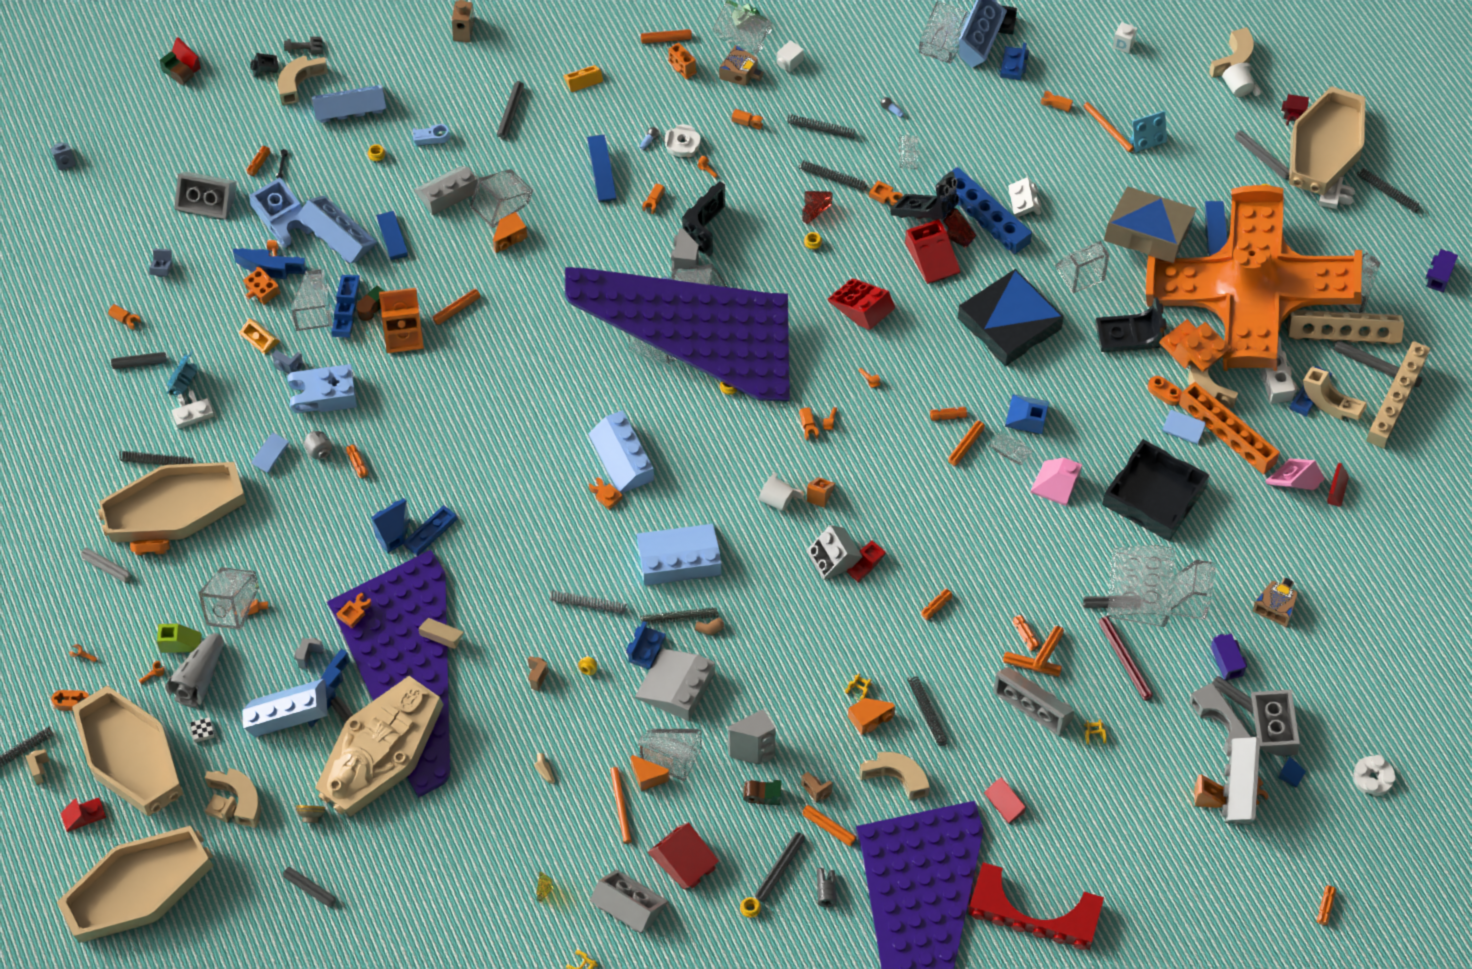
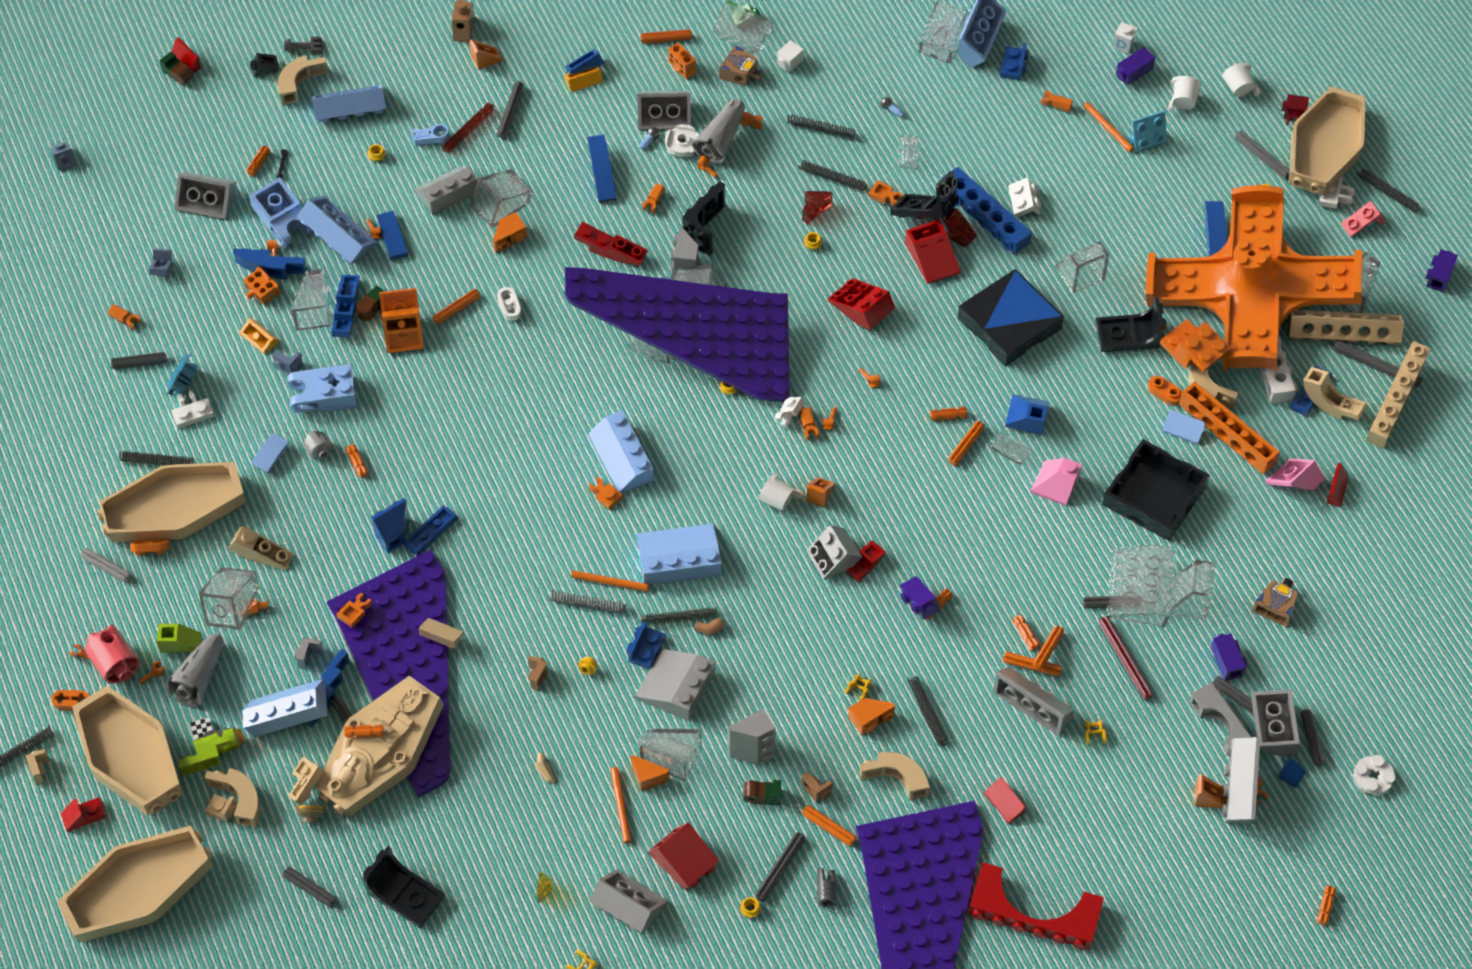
(112, 655): none -> coral cylinder
(209, 748): none -> lime plate
(259, 549): none -> tan slope
(308, 775): none -> tan plate
(364, 731): none -> orange axle
(375, 232): none -> orange hand
(401, 889): none -> black bracket
(468, 127): none -> clear red axle
(484, 54): none -> orange slope
(509, 305): none -> white plate
(585, 62): none -> blue slope
(609, 580): none -> orange bar
(611, 247): none -> red slope
(663, 109): none -> light grey slope
(717, 136): none -> light grey cone
(790, 408): none -> white plate
(919, 598): none -> dark purple brick
(1009, 20): black bracket -> none
(1135, 66): none -> dark purple brick
(1150, 224): dark tan tile -> none
(1184, 92): none -> white hat
(1242, 45): tan arch -> none
(1313, 737): none -> dark grey axle
(1362, 218): none -> coral bracket

